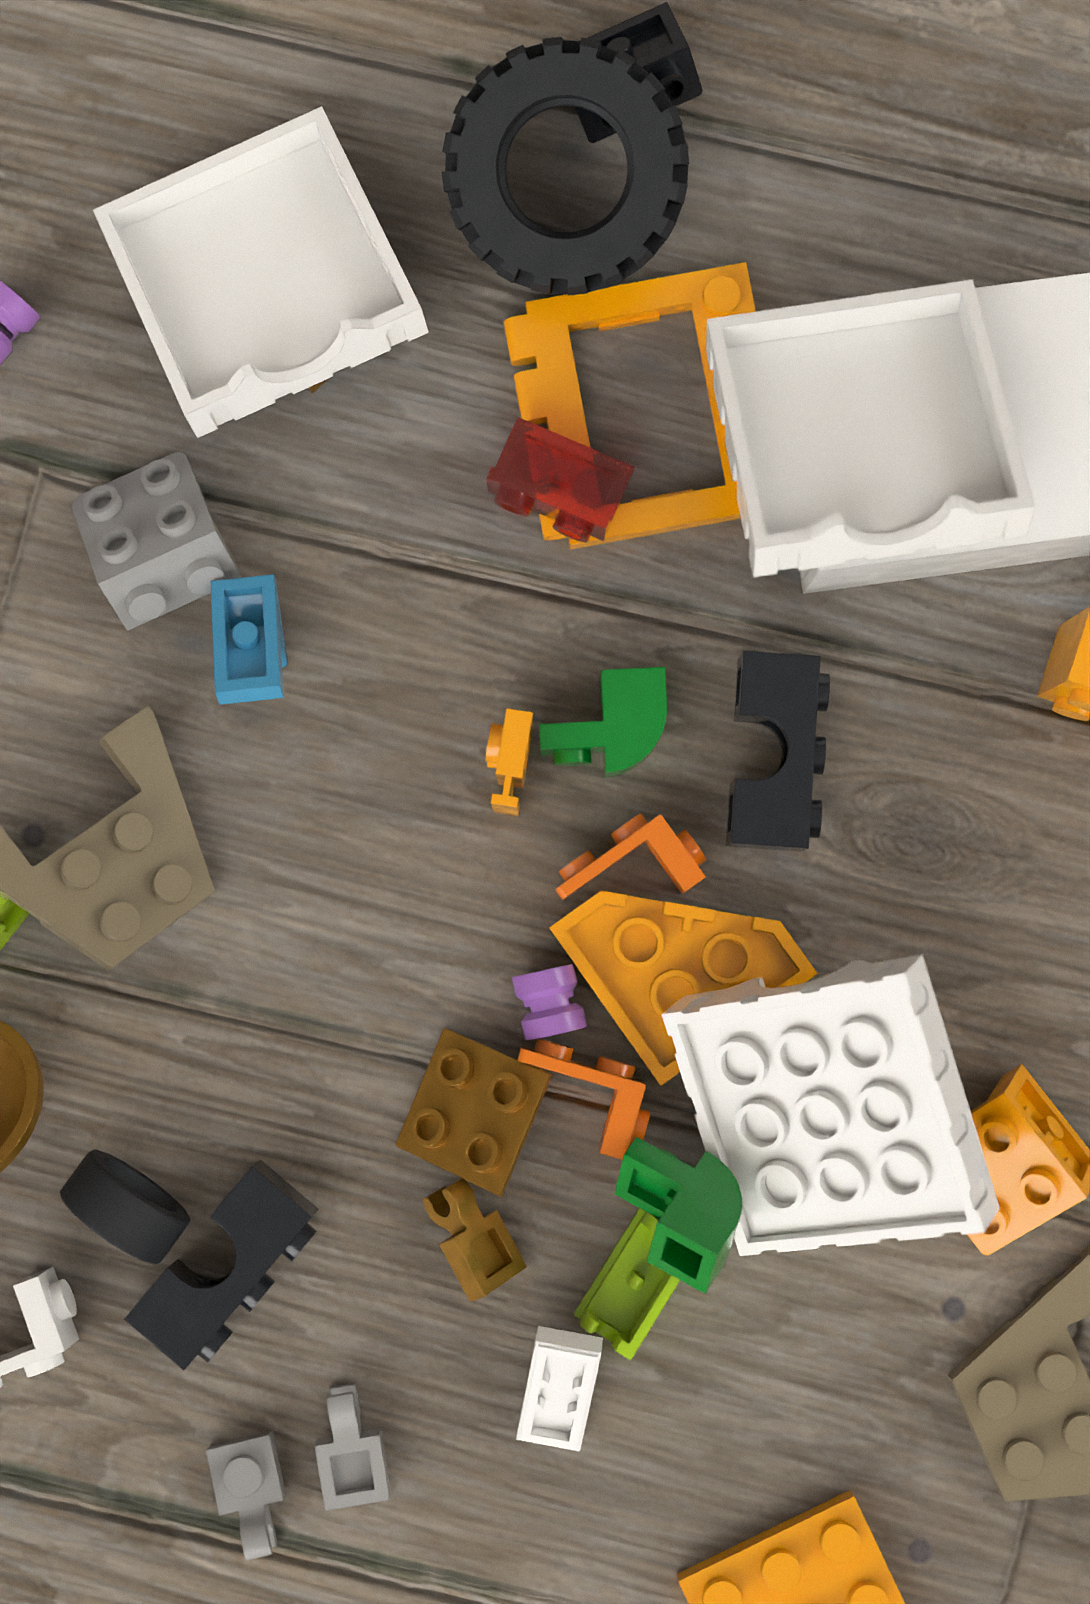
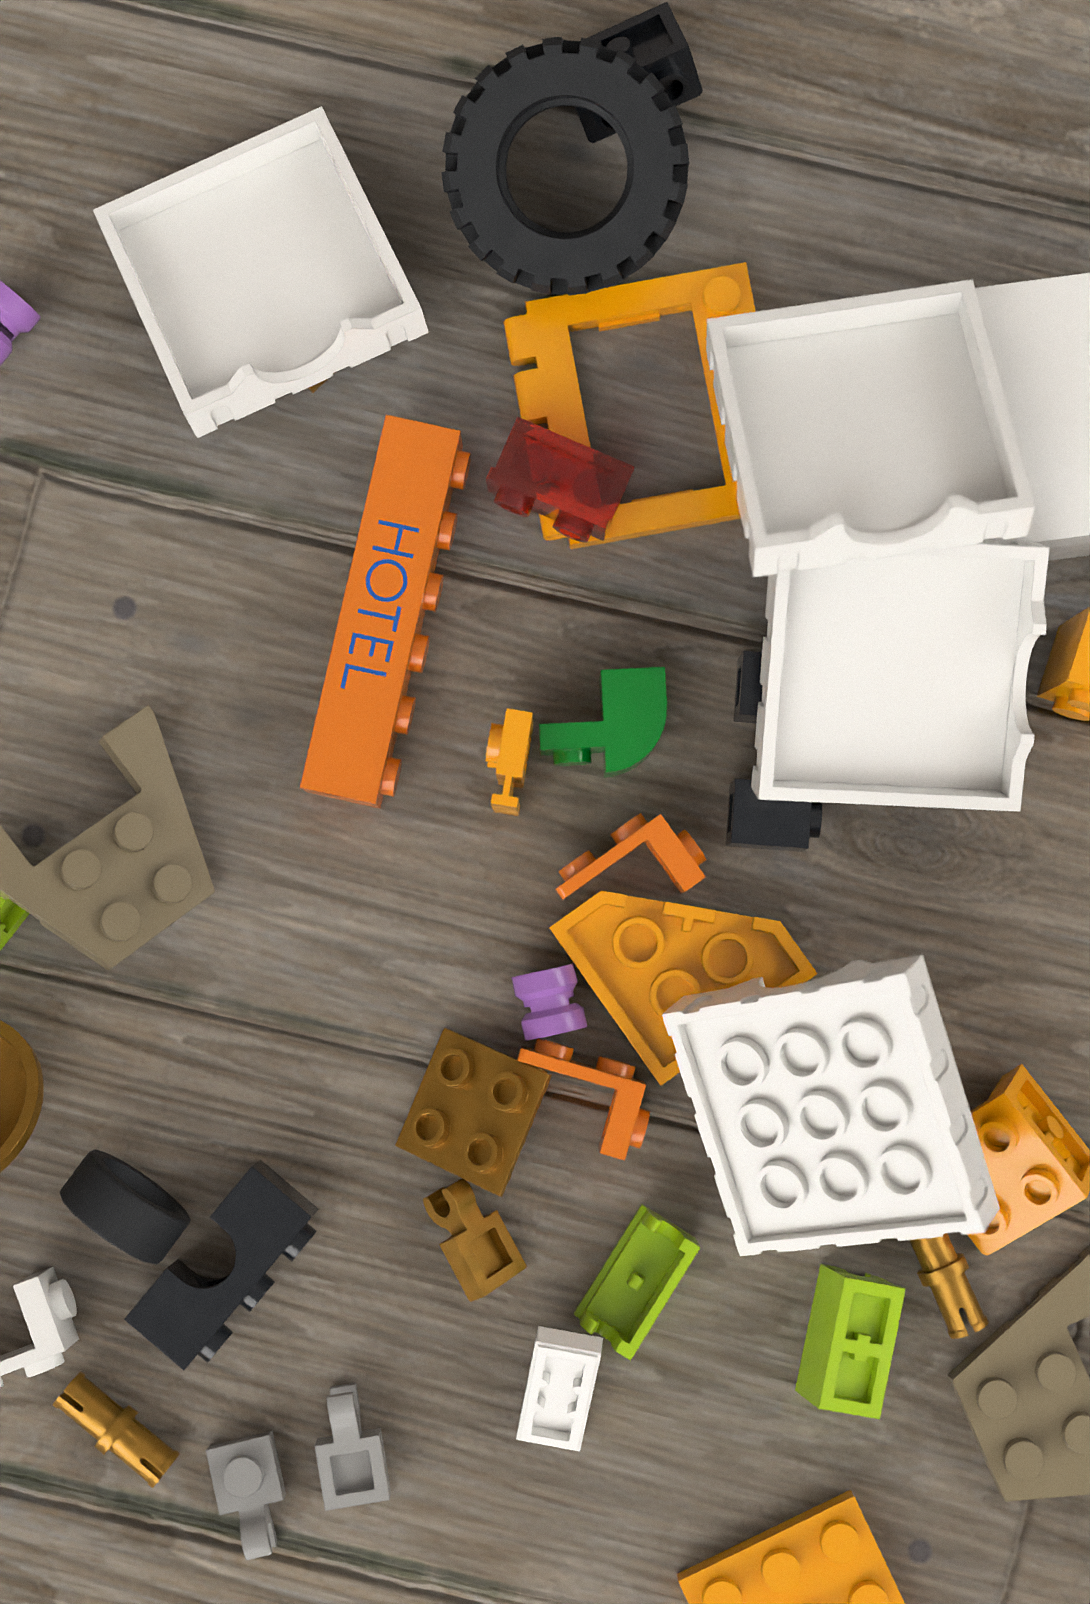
(116, 1429): none -> pearl gold pin
(152, 540): light grey bracket -> none
(247, 639): dark azure slope -> none
(384, 612): none -> orange brick
(694, 1210): green brick -> none
(849, 1342): none -> lime hinge
(901, 678): none -> white piece
(945, 1275): none -> pearl gold pin

